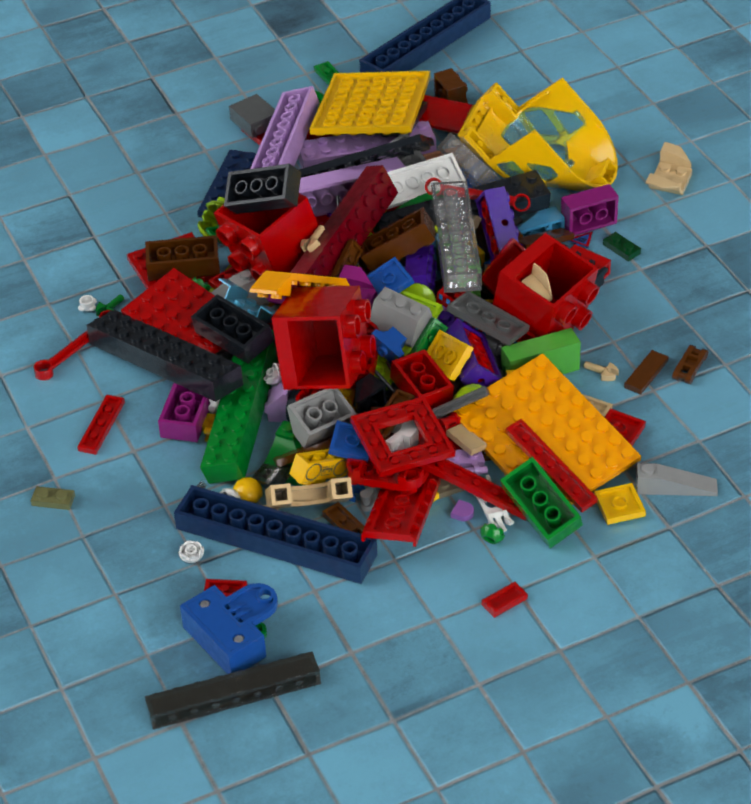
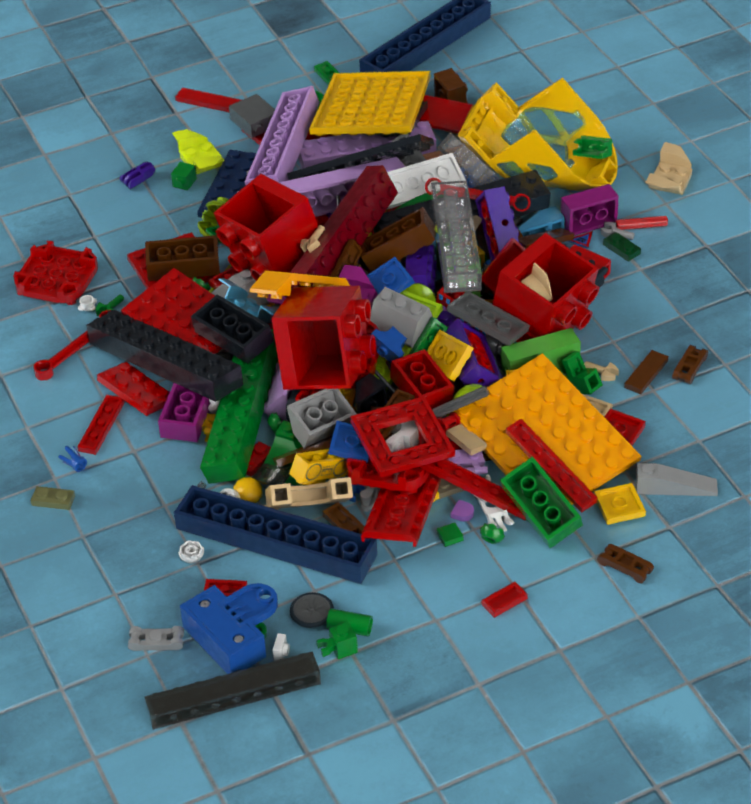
(56, 273): none -> red plate
(78, 462): none -> blue piece
(134, 388): none -> red plate
(138, 175): none -> dark purple arm
(155, 639): none -> light grey plate
(184, 176): none -> green brick
(197, 151): none -> neon yellow piece
(205, 99): none -> red tile
(258, 457): none -> red plate
(262, 189): black brick -> none
(273, 375): white plate -> none
(274, 421): none -> green plate
(281, 647): none -> white plate
(310, 610): none -> dark grey wheel
(341, 641): none -> green brick
(359, 622): none -> green pin
(450, 534): none -> green tile
(583, 378): none -> green brick
(593, 147): none -> green hinge
(610, 228): none -> light grey bar
(625, 562): none -> reddish brown plate
(646, 222): none -> red axle

